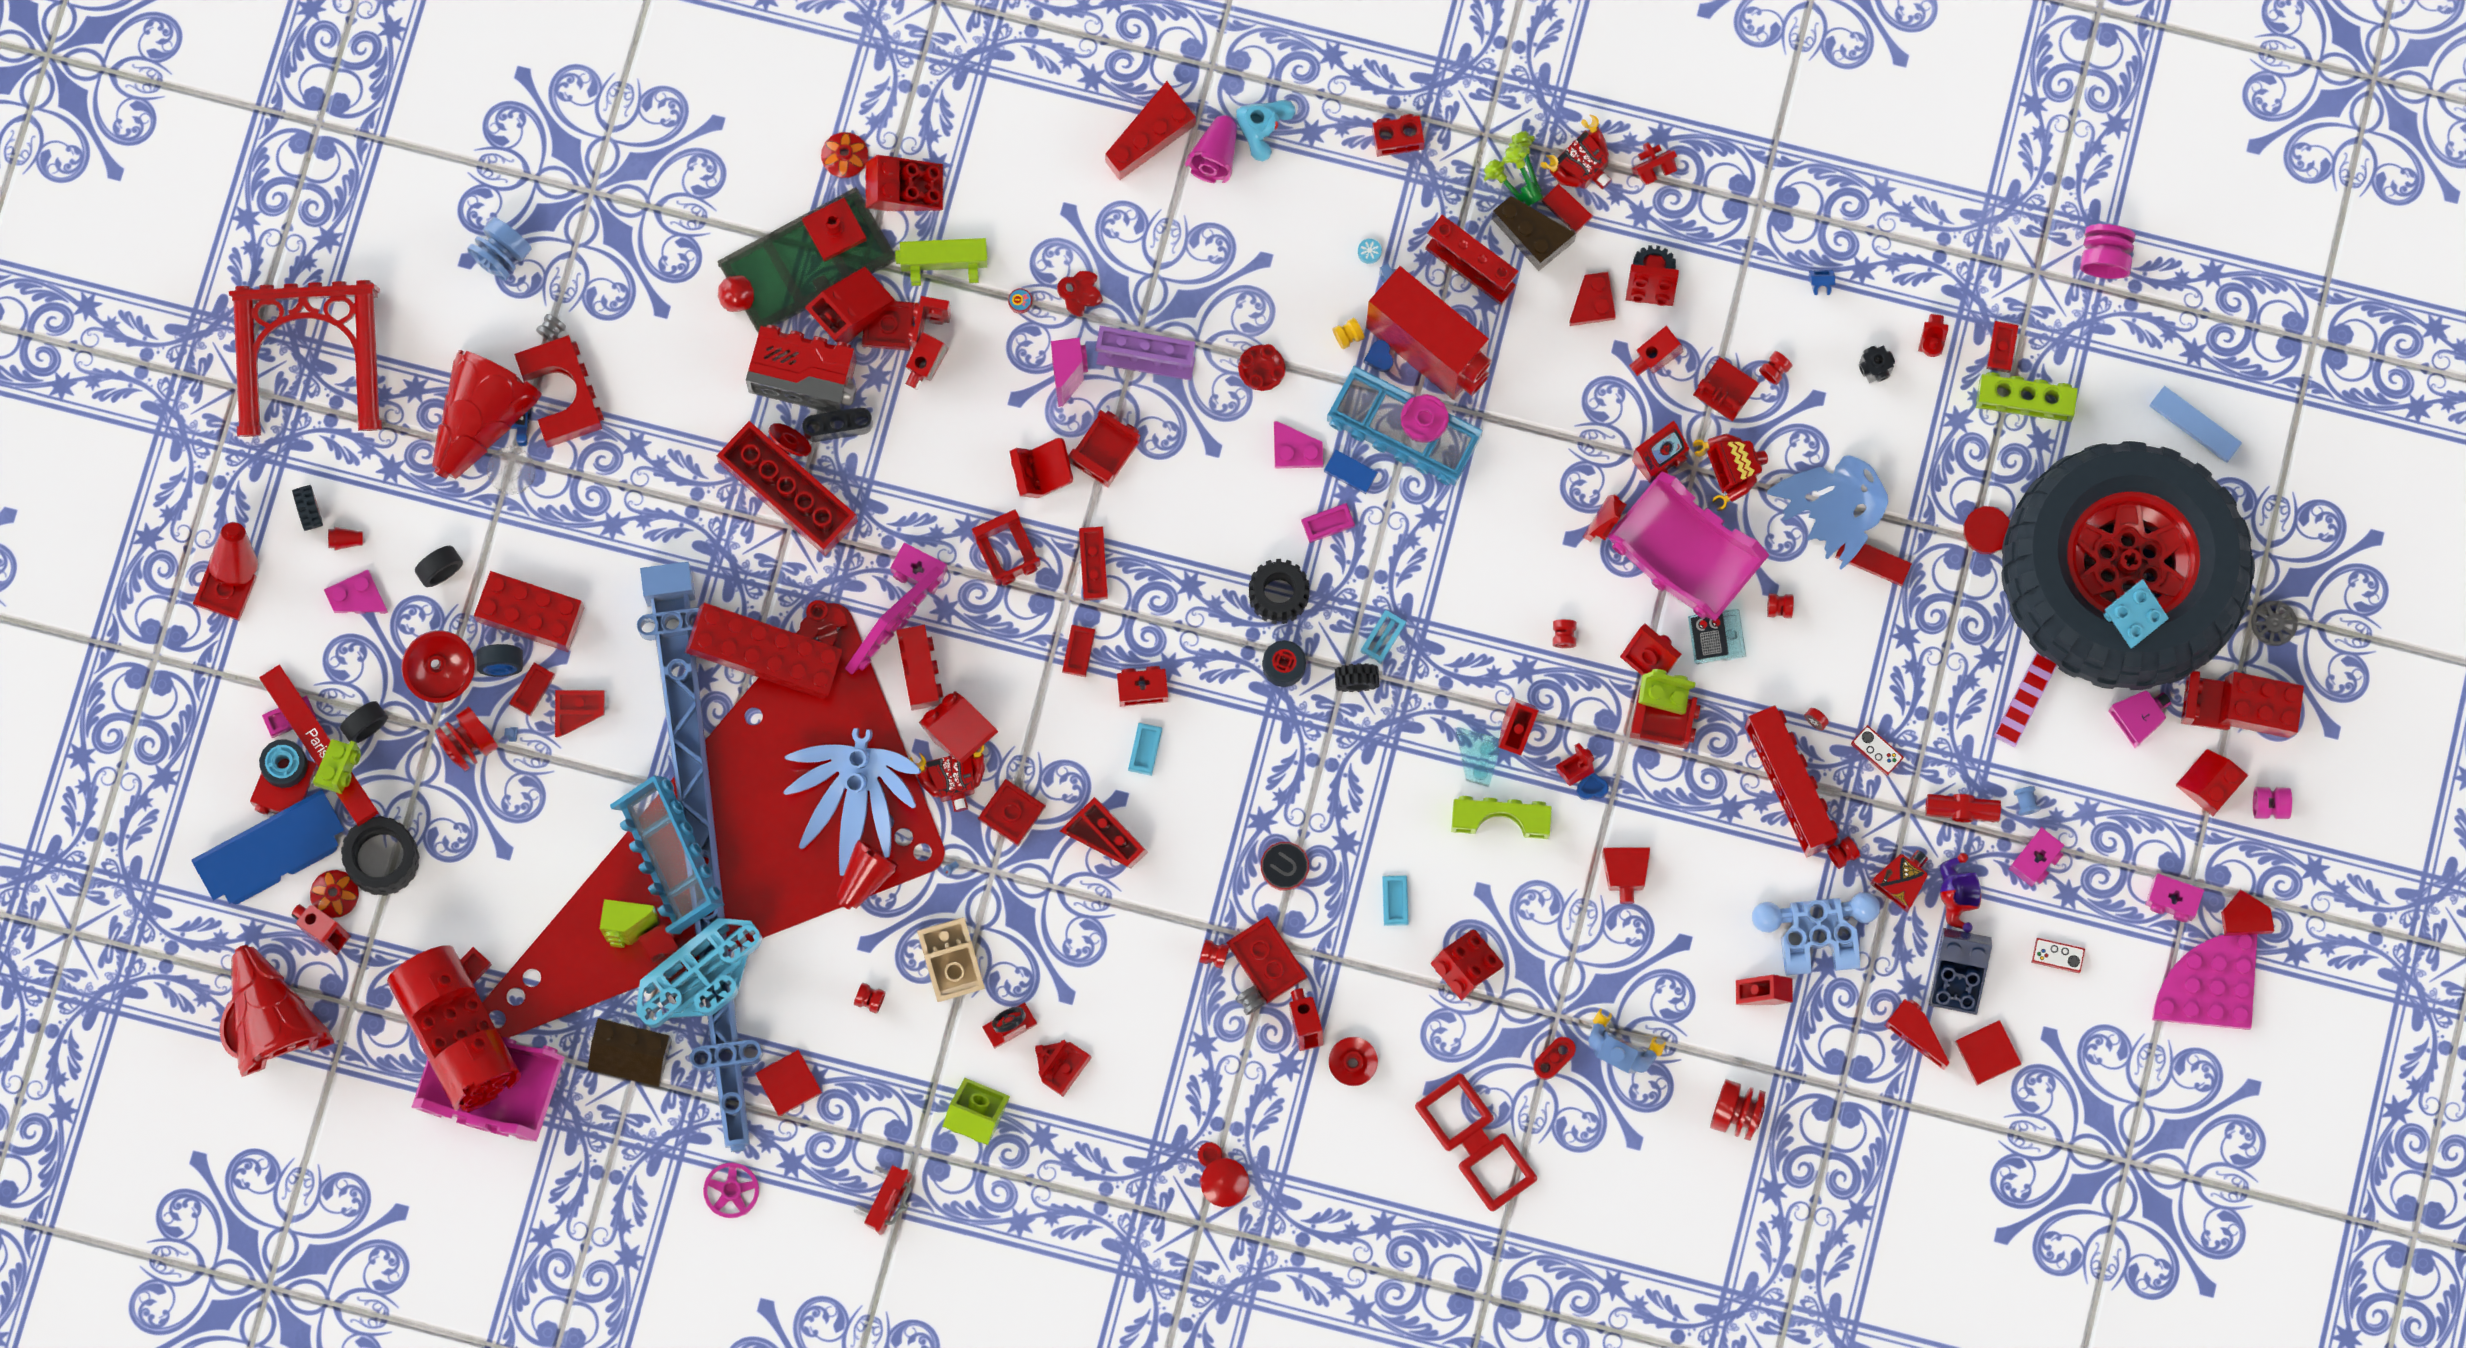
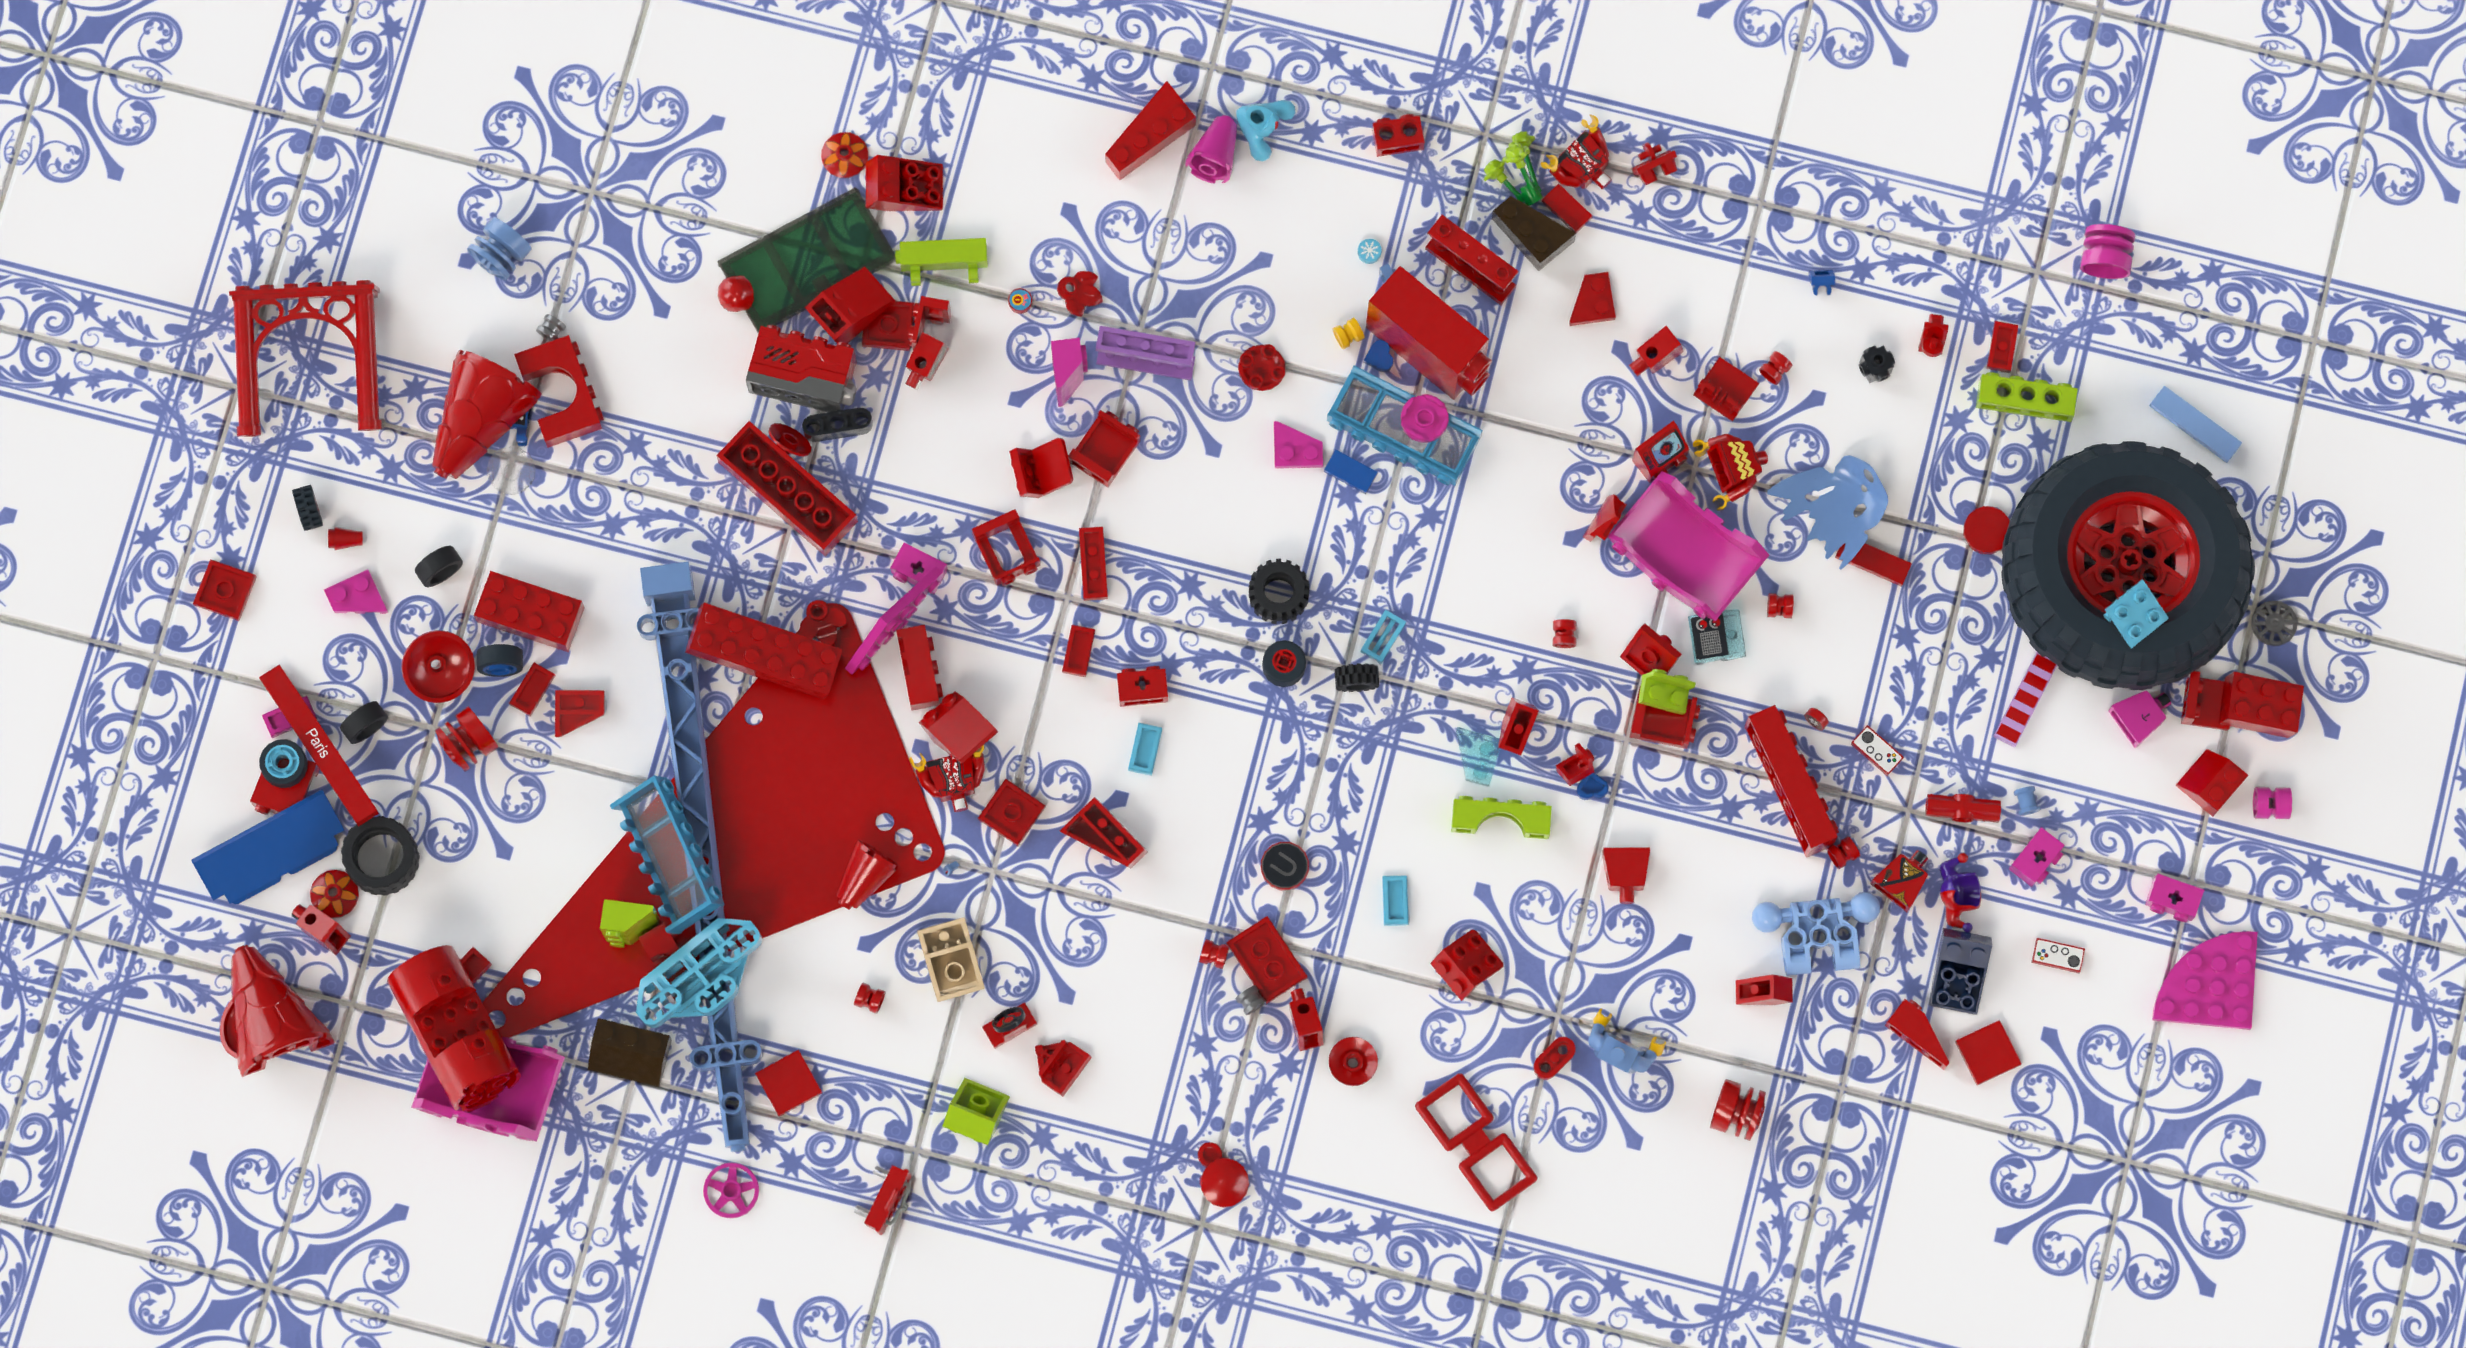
(233, 556): red cone -> none
(337, 766): lime bracket -> none
(511, 733): medium blue piece -> none
(834, 229): red tile -> none
(858, 773): light blue plant -> none
(1328, 523): dark pink tile -> none
(1652, 277): red plate -> none
(2246, 916): red slope -> none

